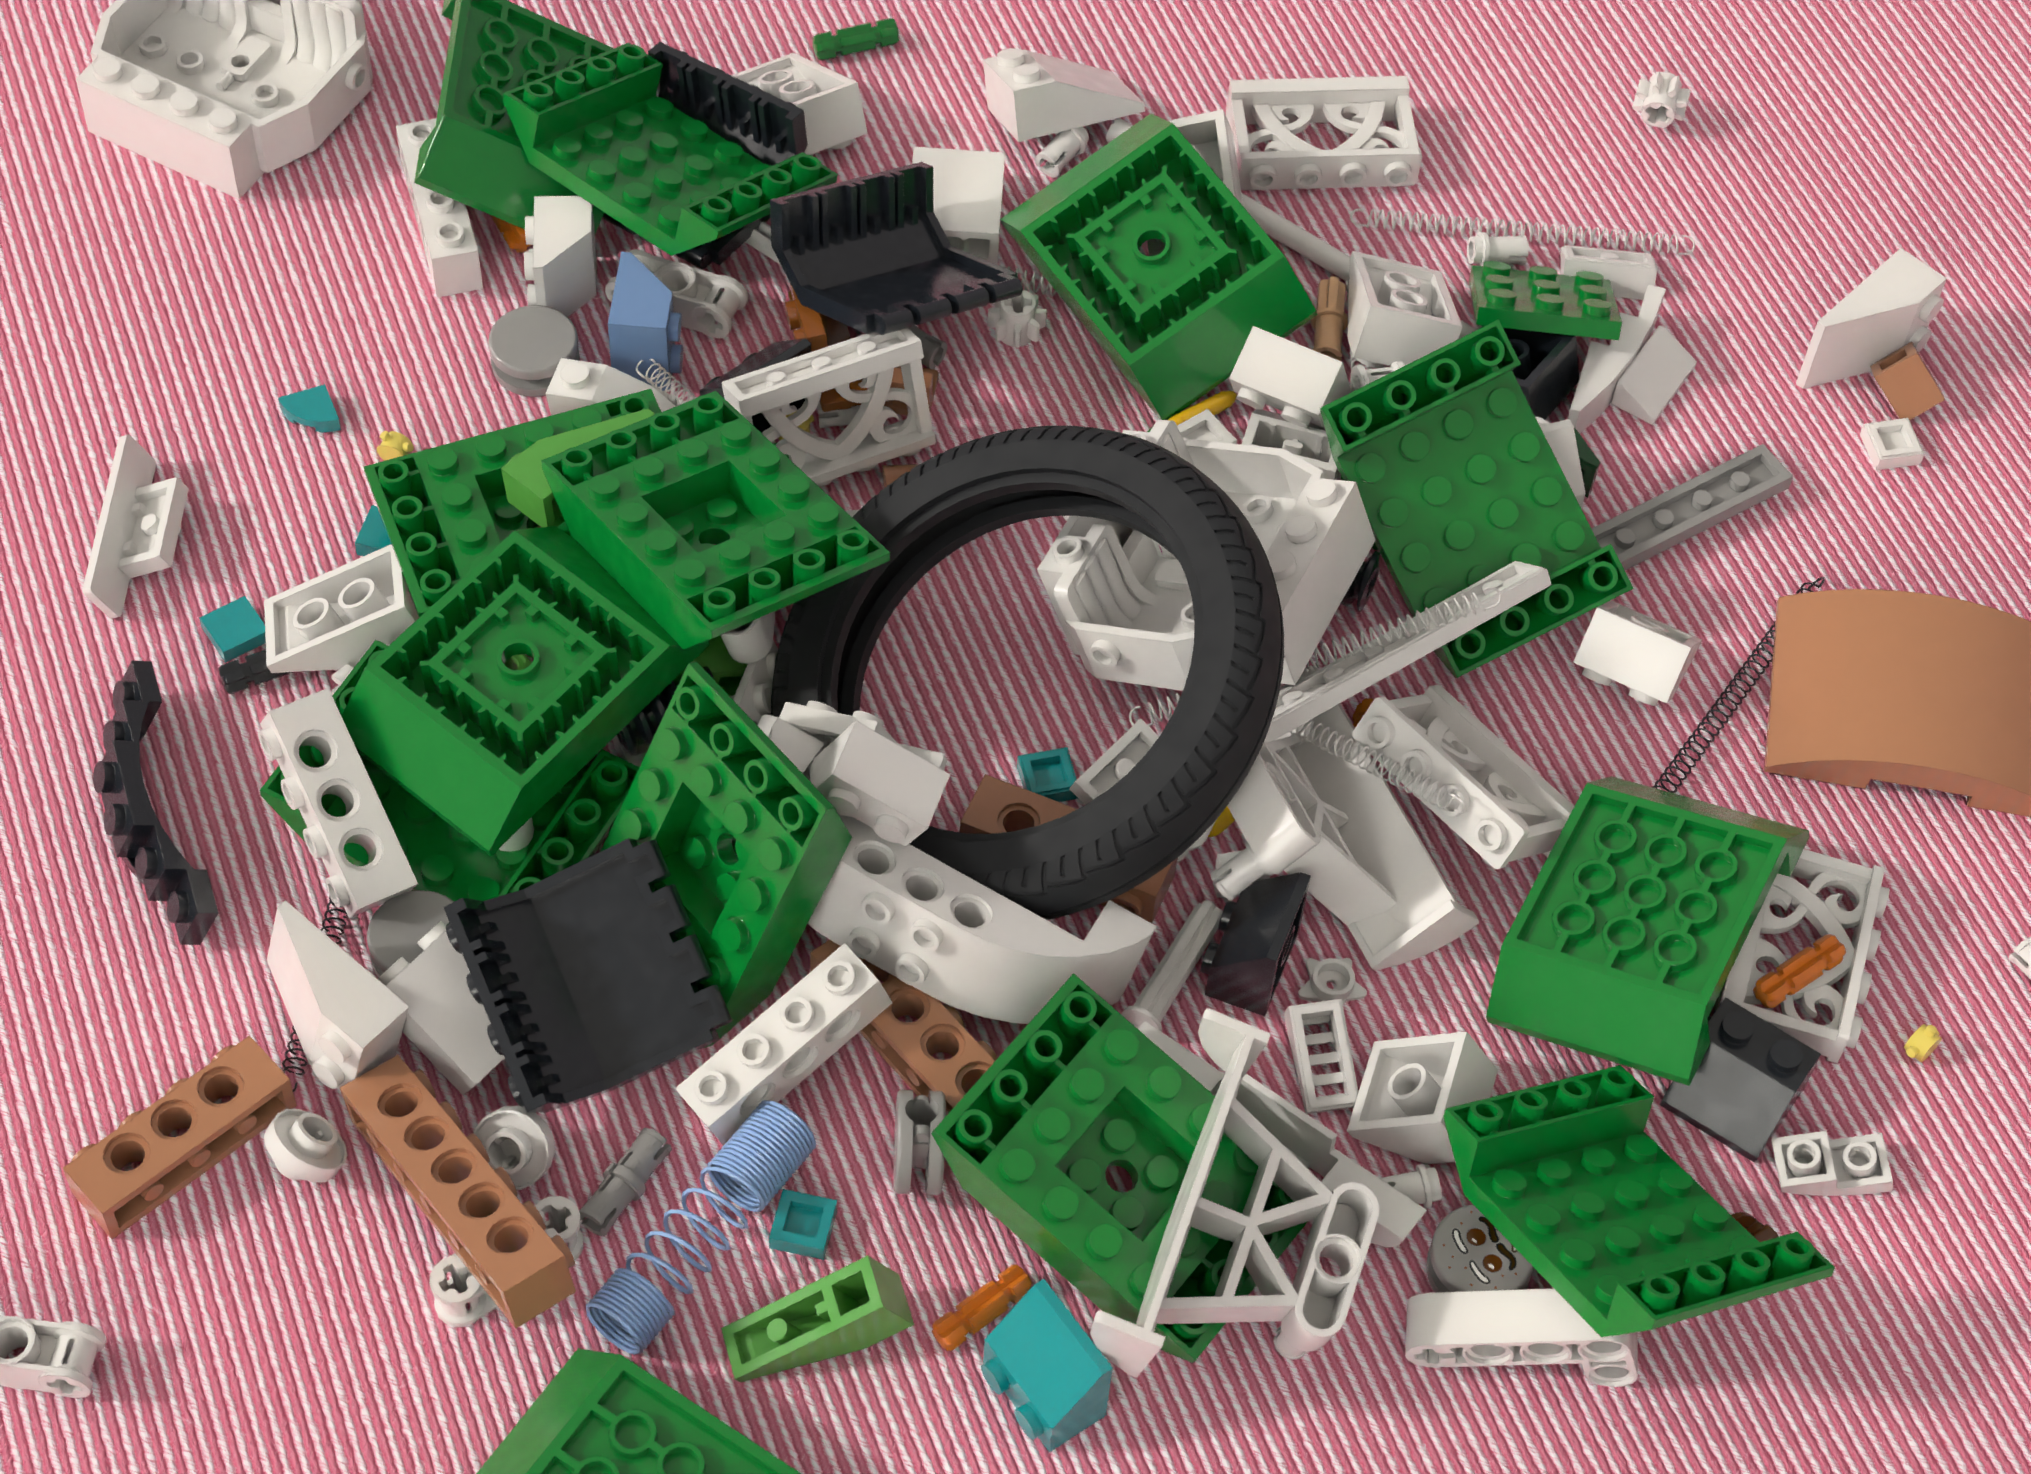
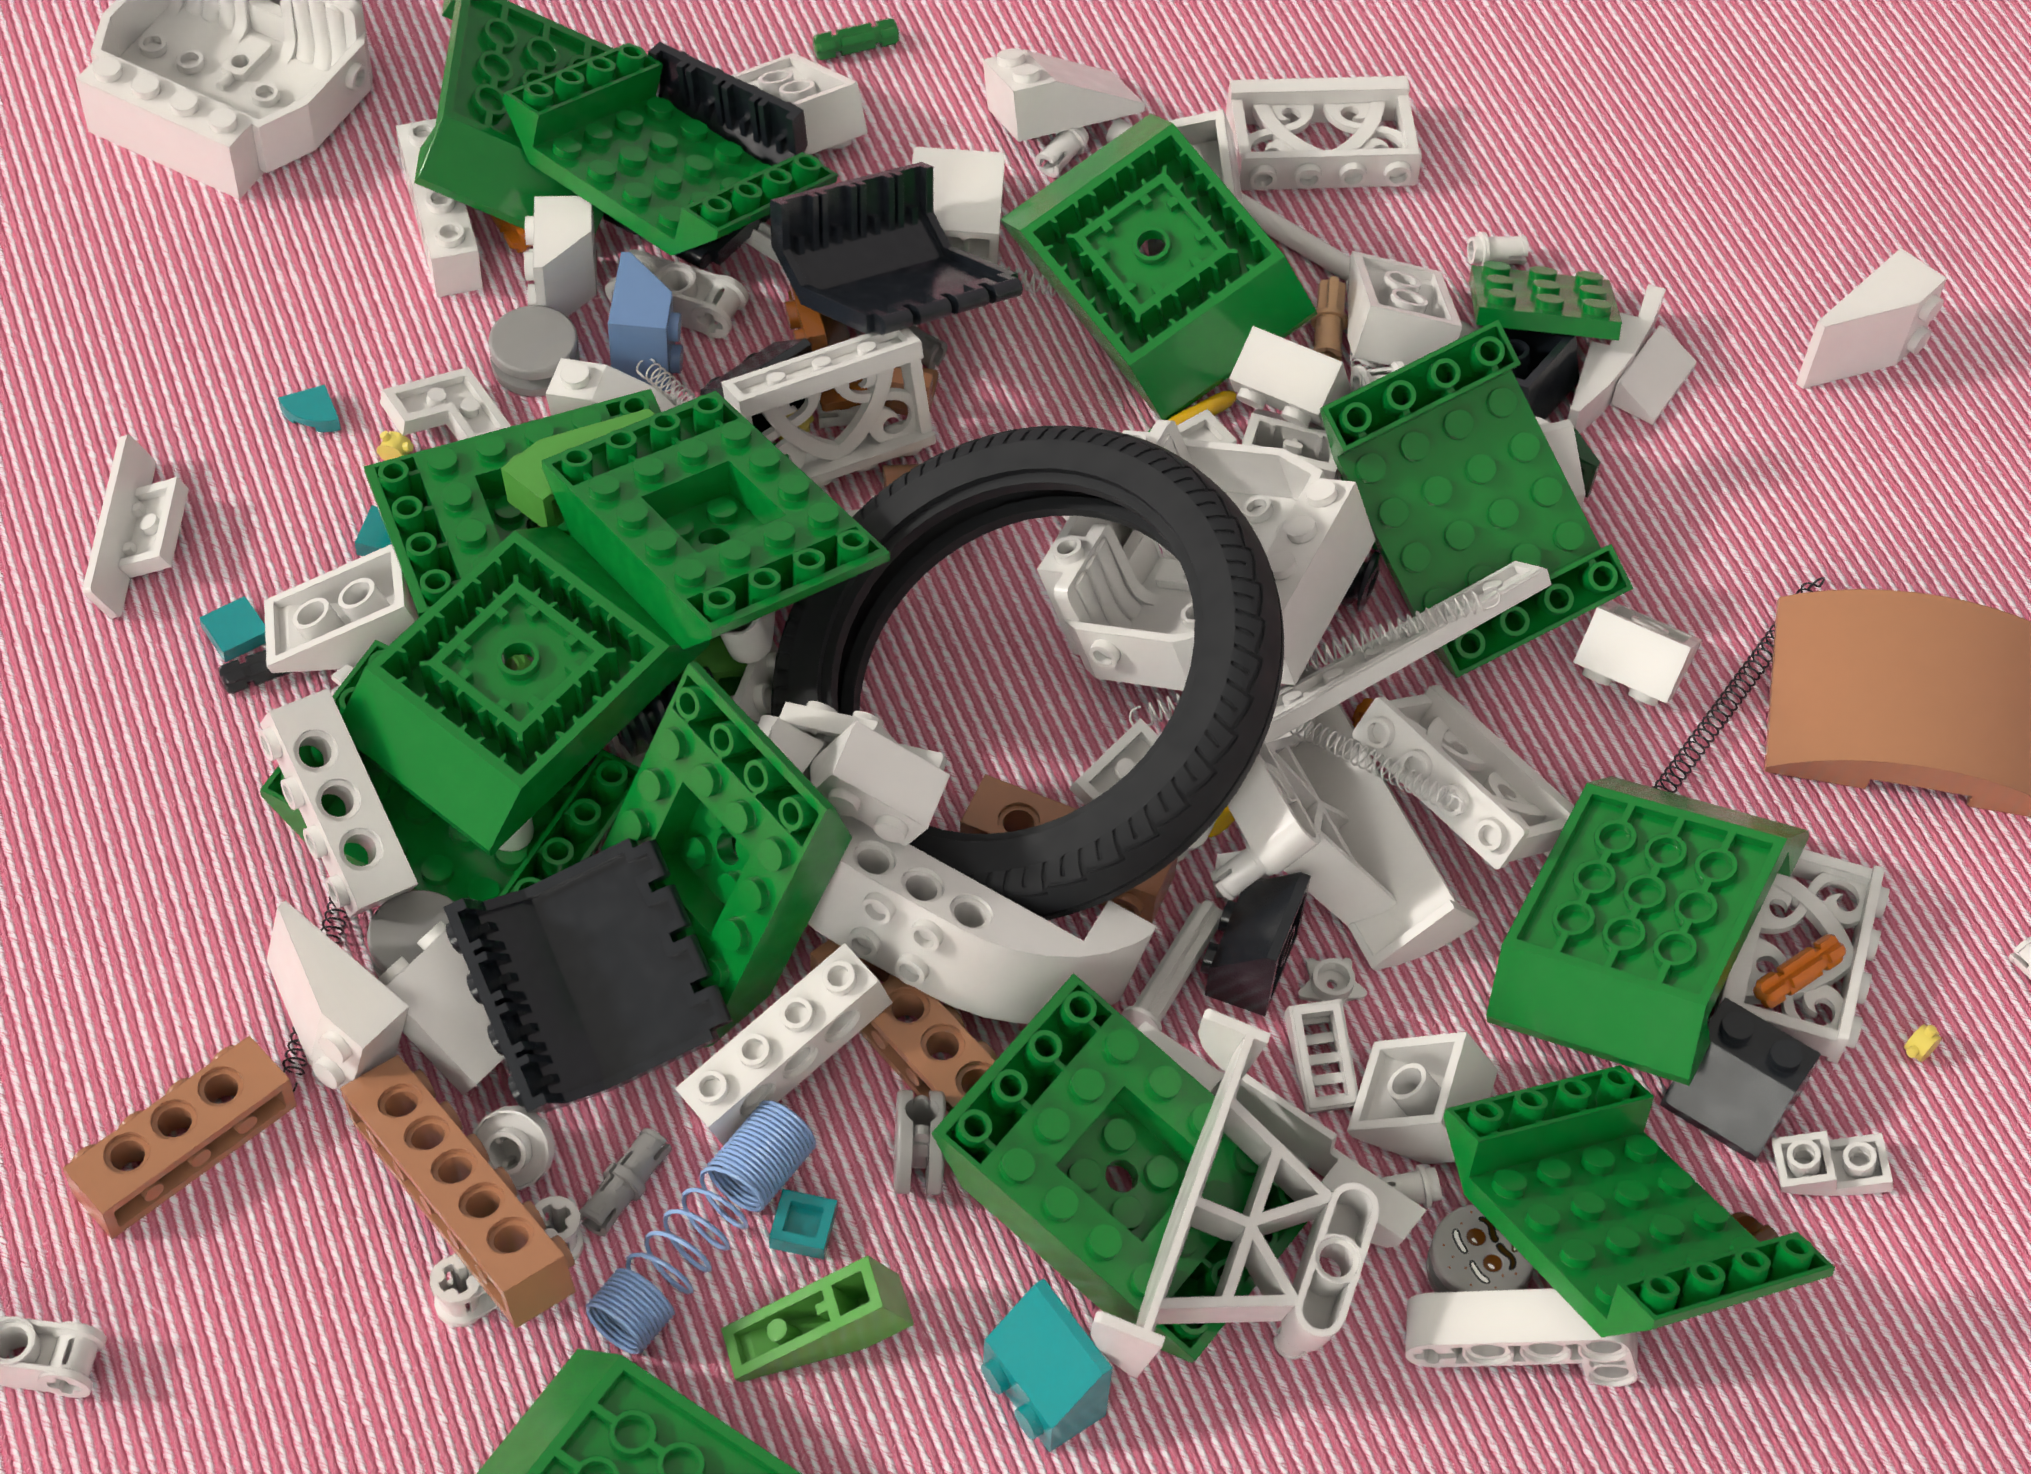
(131, 818): black piece -> none
(305, 1146): white plate -> none
(443, 399): none -> white plate
(981, 1307): orange axle -> none
(1017, 319): white gear -> none
(1048, 774): teal tile -> none
(1557, 232): white piece -> none
(1626, 270): white slope -> none
(1661, 99): white gear -> none
(1694, 506): light grey plate -> none
(1892, 444): white tile -> none
(1907, 382): nougat panel -> none

